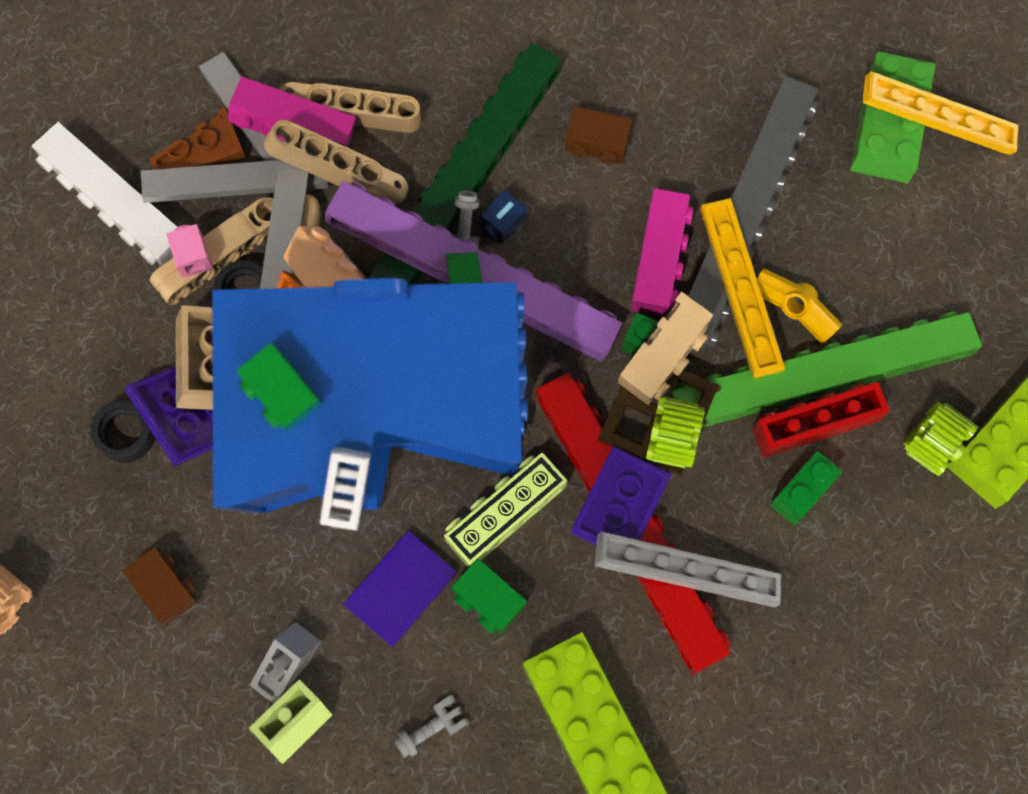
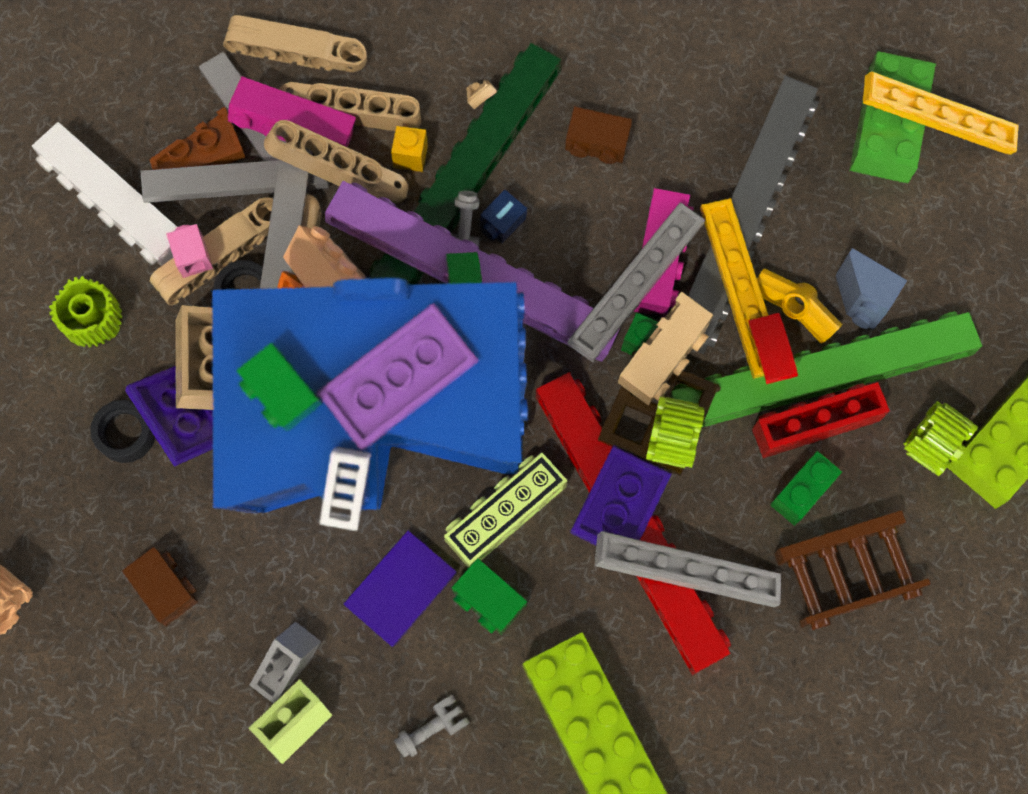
(86, 312): none -> lime brick
(293, 43): none -> tan piece
(397, 377): none -> medium lavender tile
(409, 148): none -> yellow brick
(479, 93): none -> tan tile
(636, 282): none -> light grey tile
(773, 348): none -> red slope
(856, 538): none -> reddish brown fence
(867, 289): none -> sand blue slope

